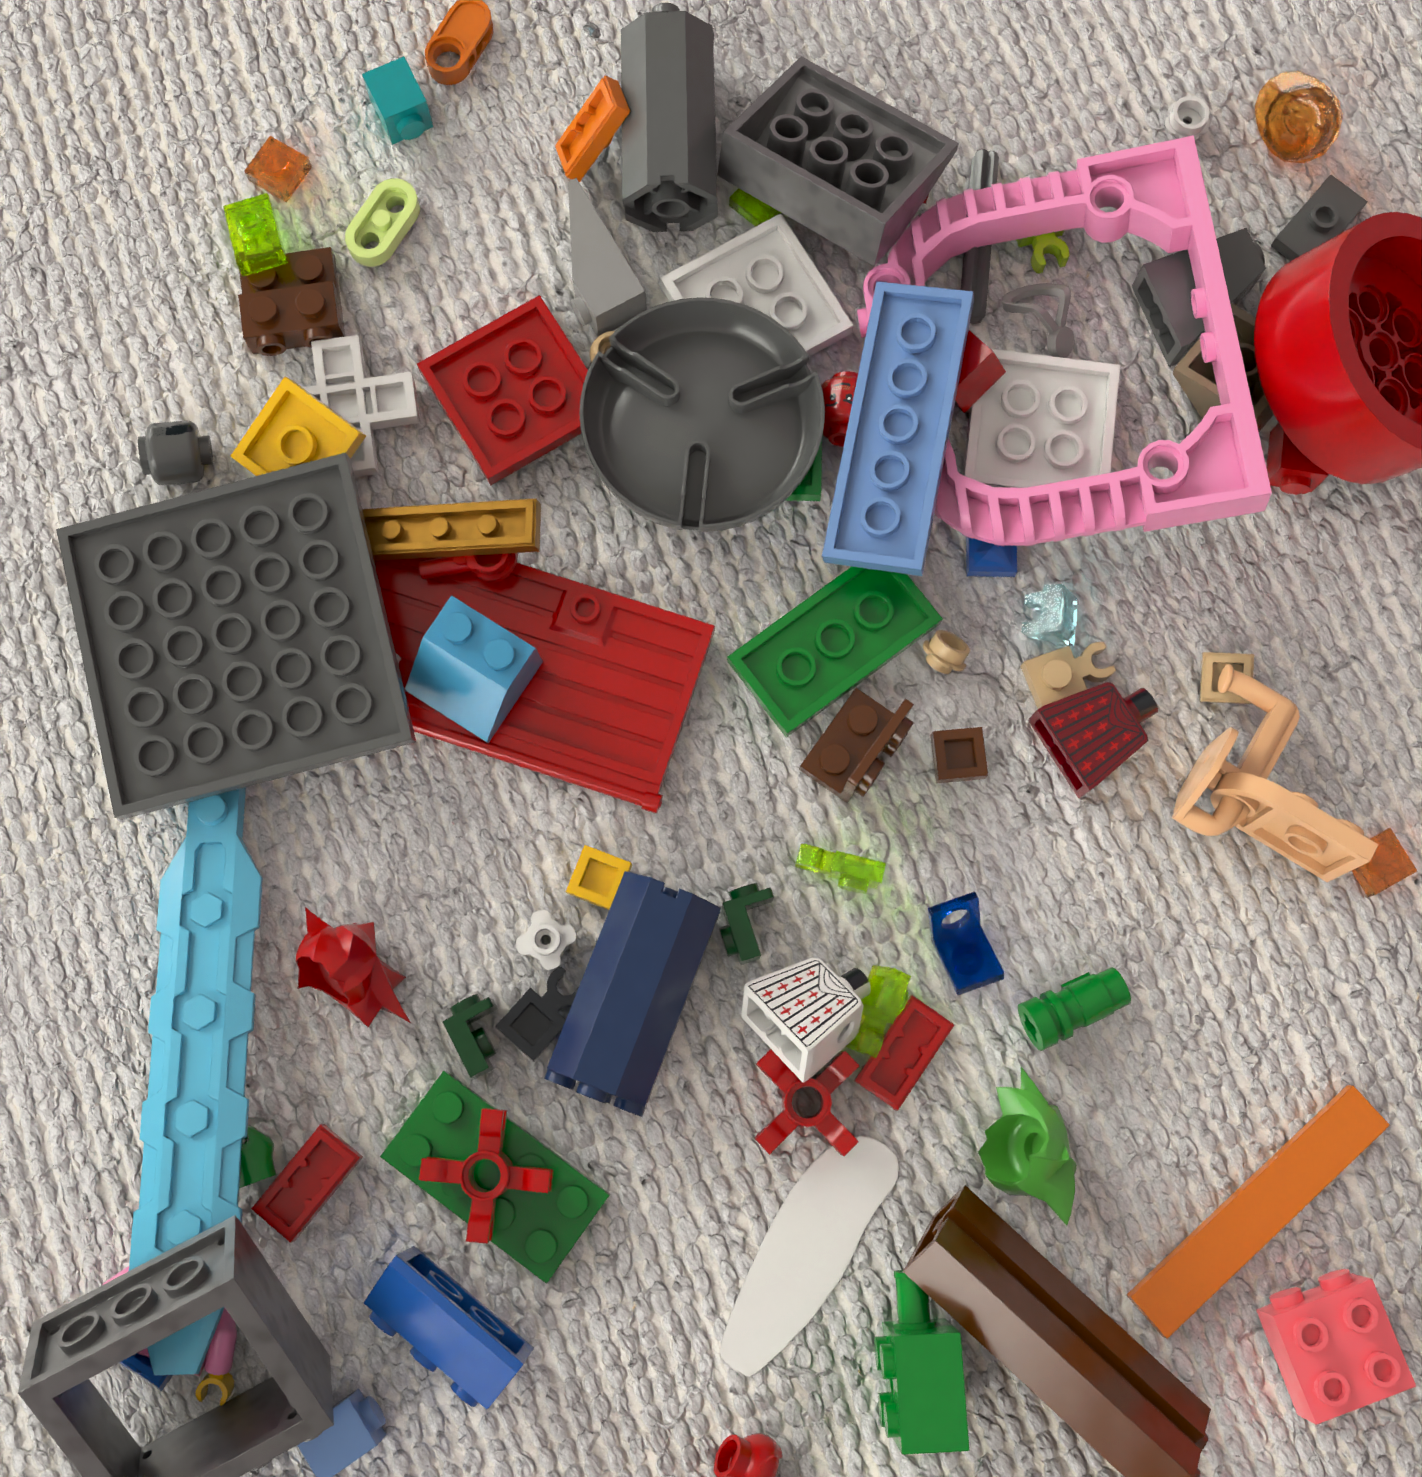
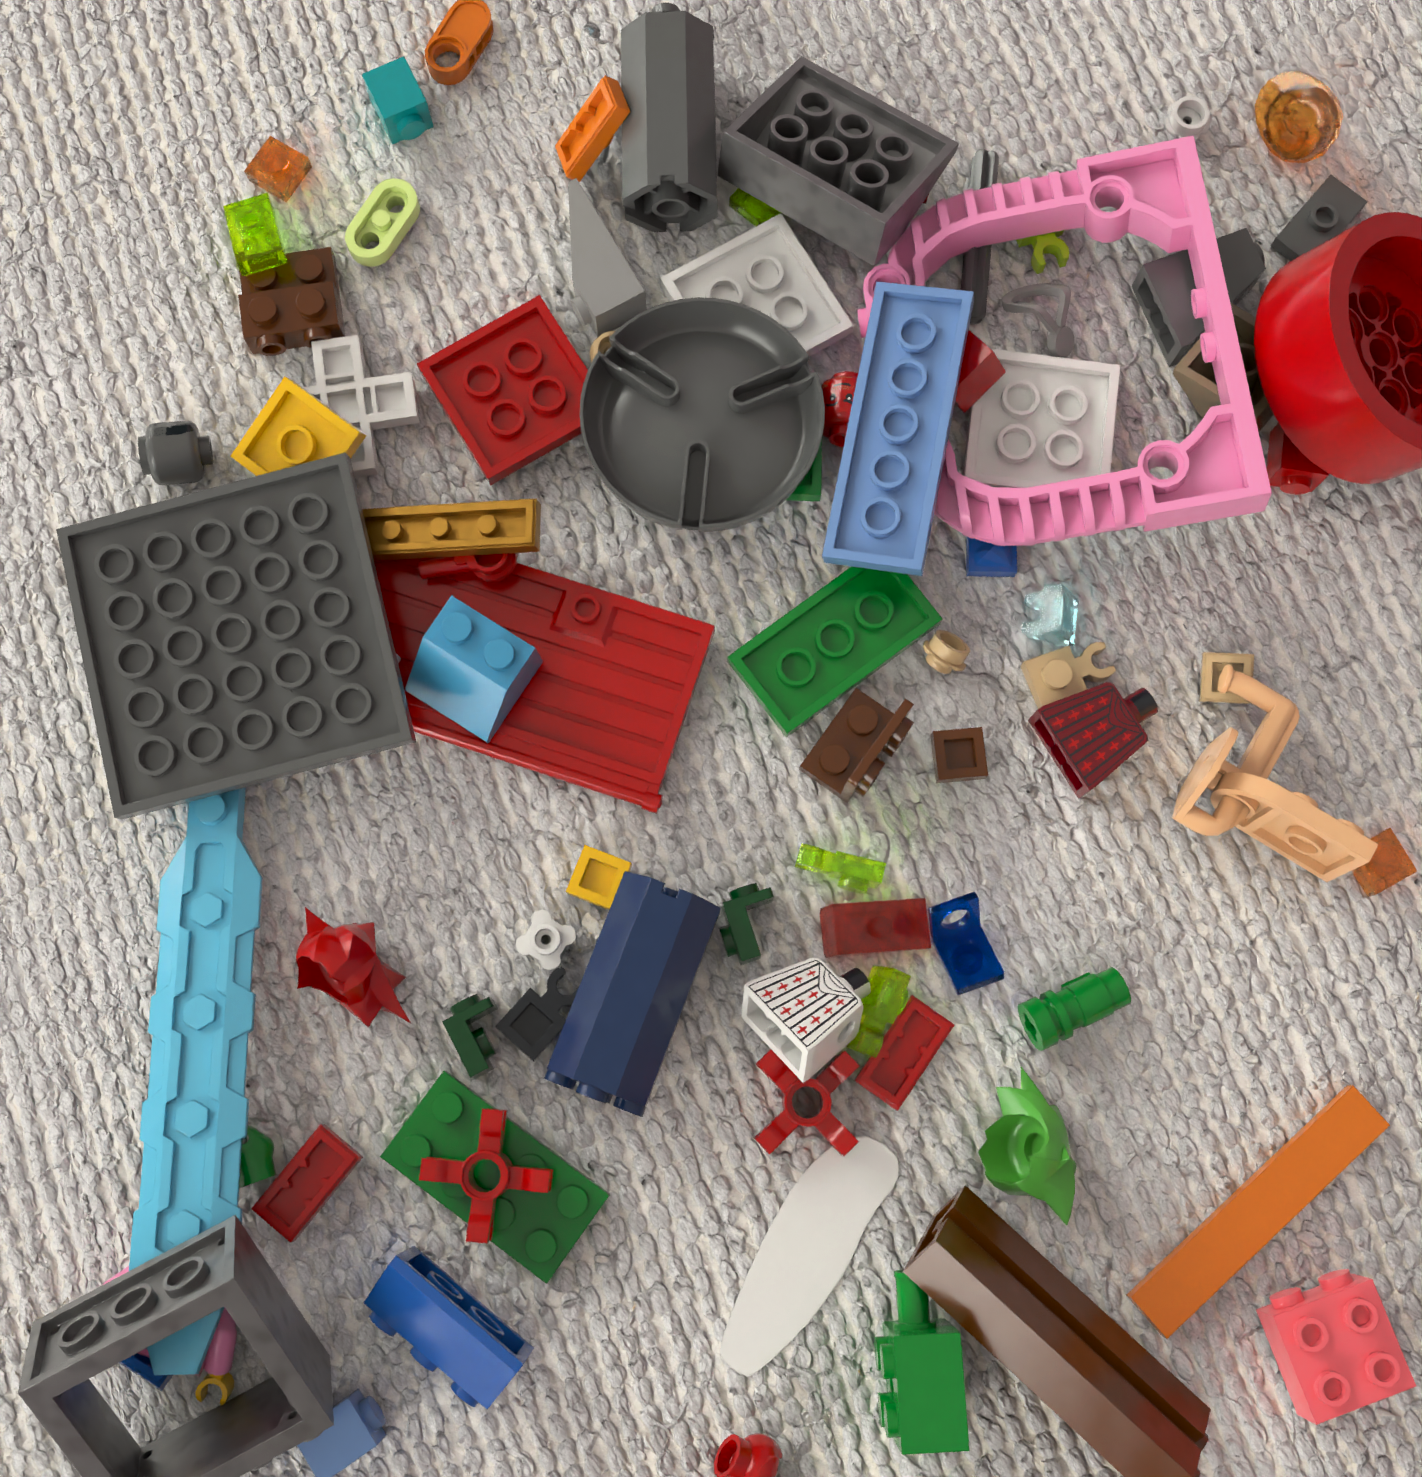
(874, 927): none -> clear red slope

